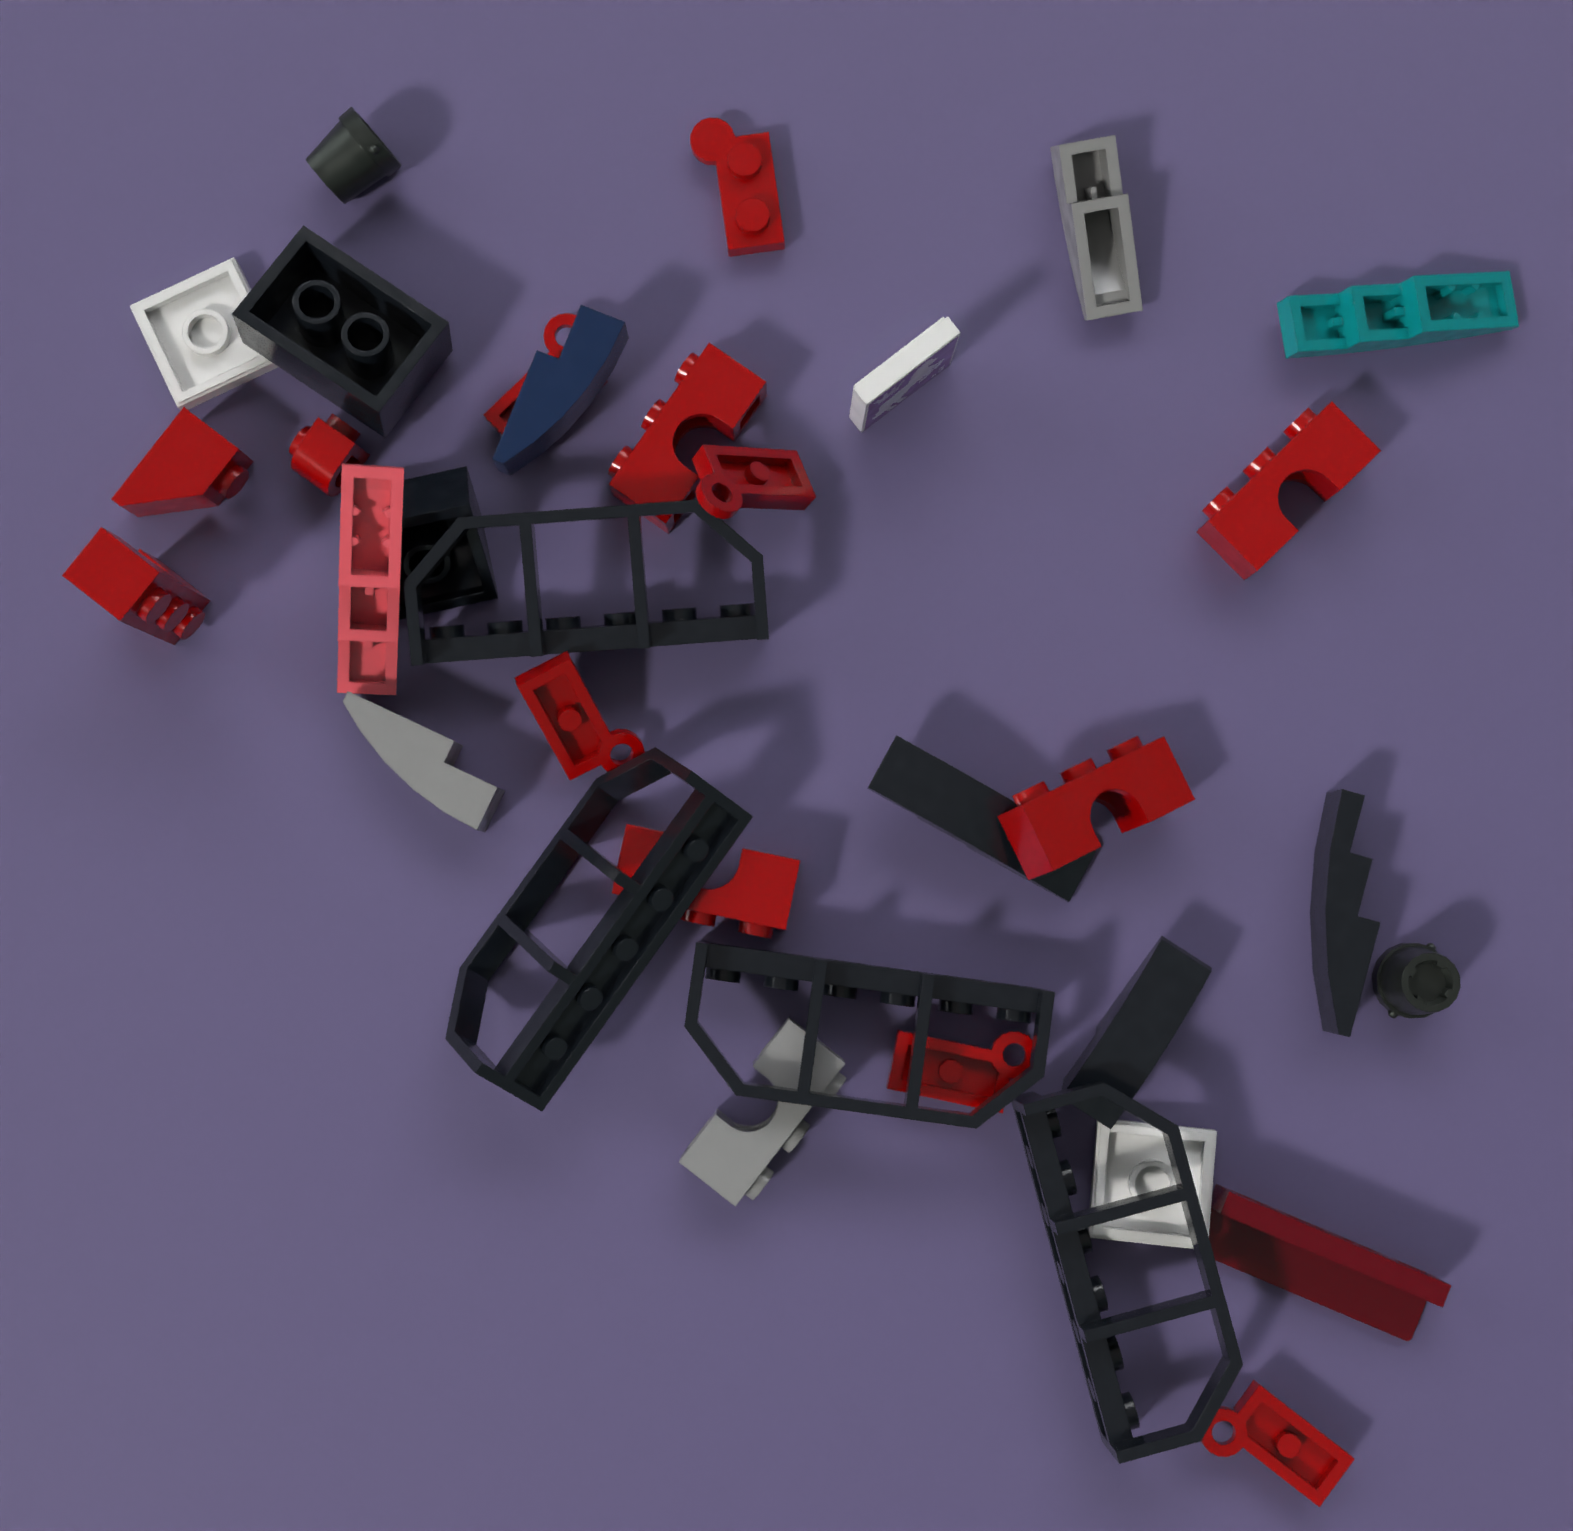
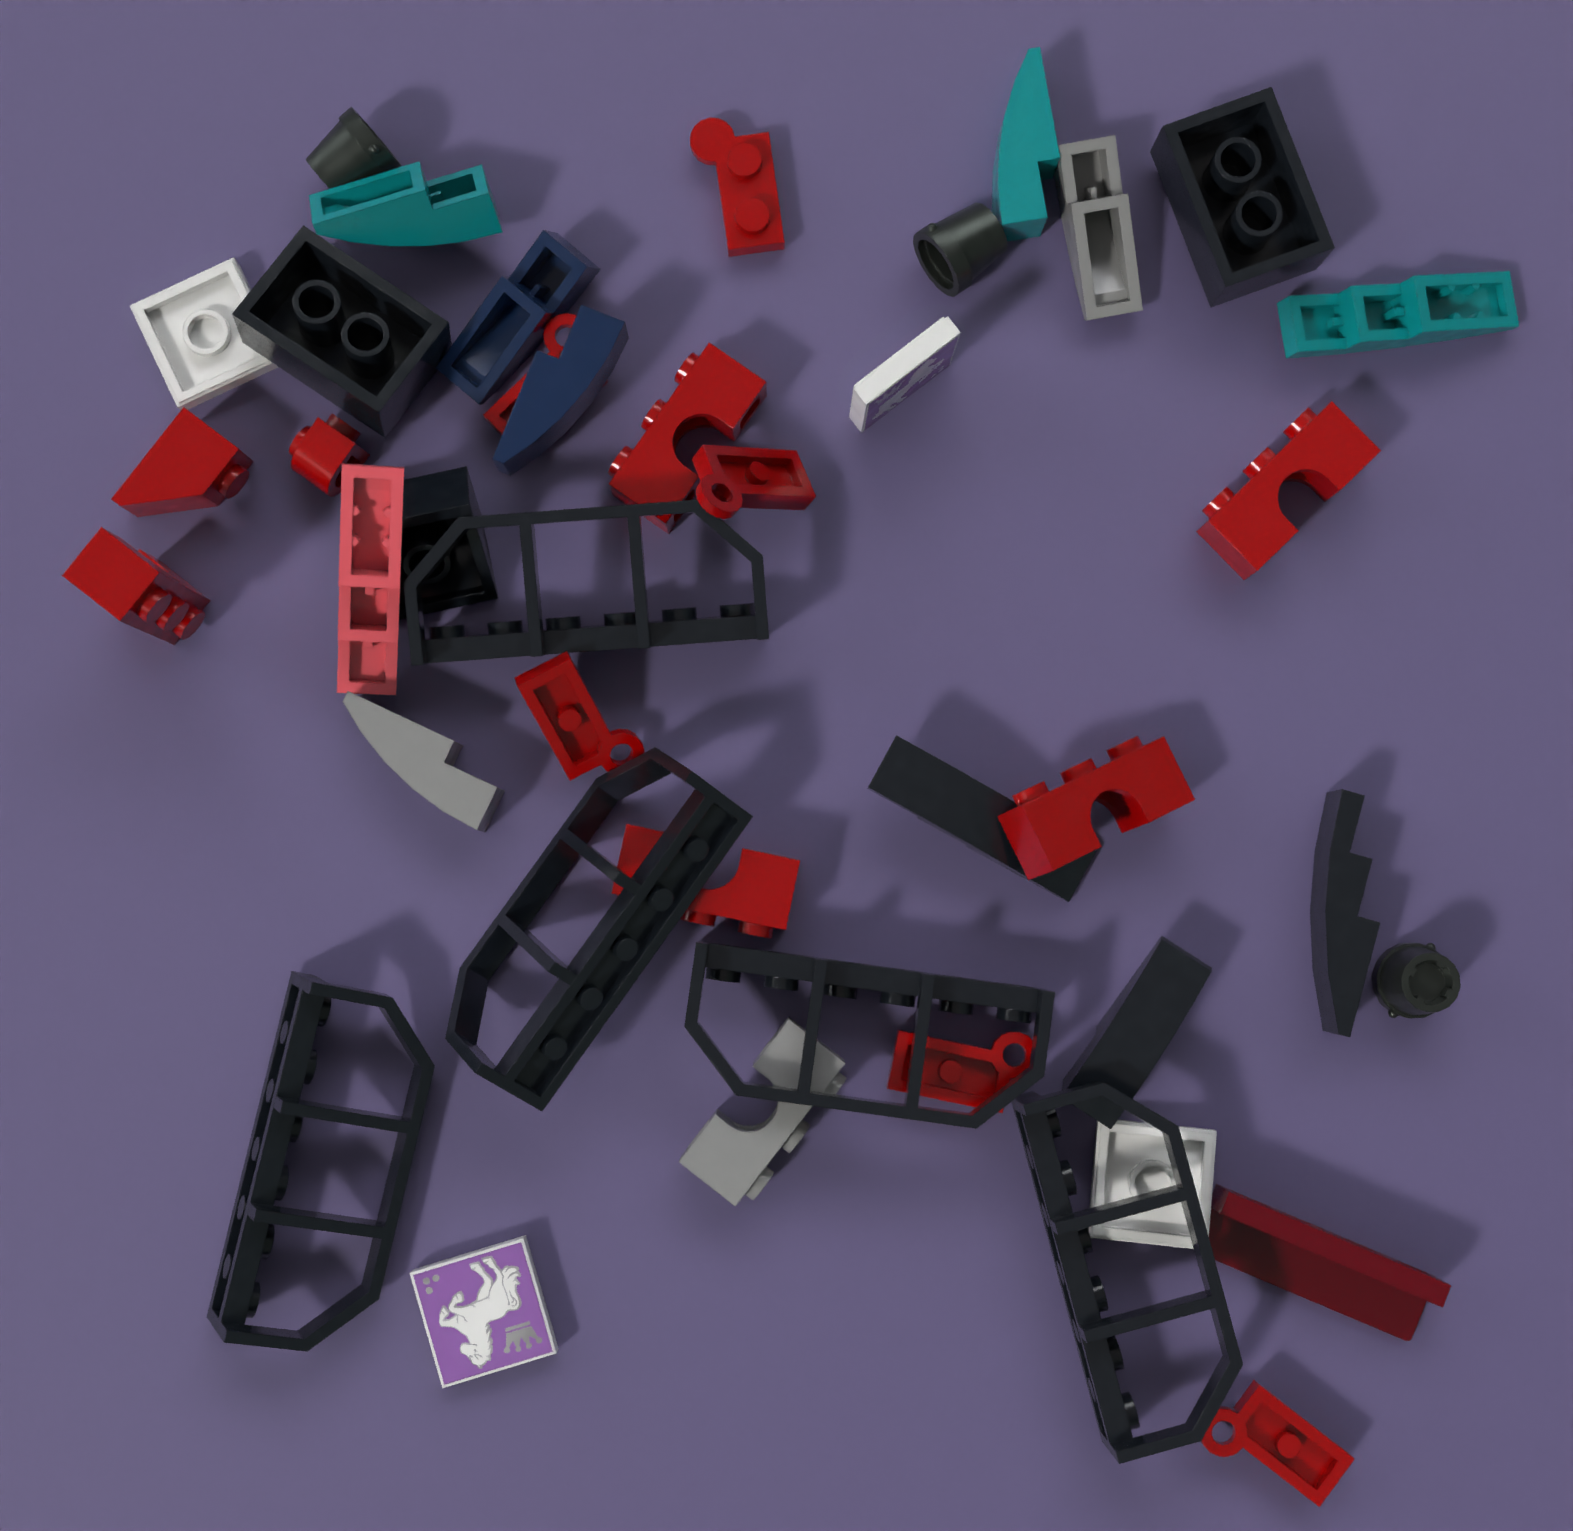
(266, 1176): none -> black plate
(407, 209): none -> teal slope
(484, 1311): none -> tile
(515, 314): none -> dark blue slope
(960, 247): none -> pearl dark grey piece
(1025, 153): none -> teal slope
(1241, 197): none -> black brick

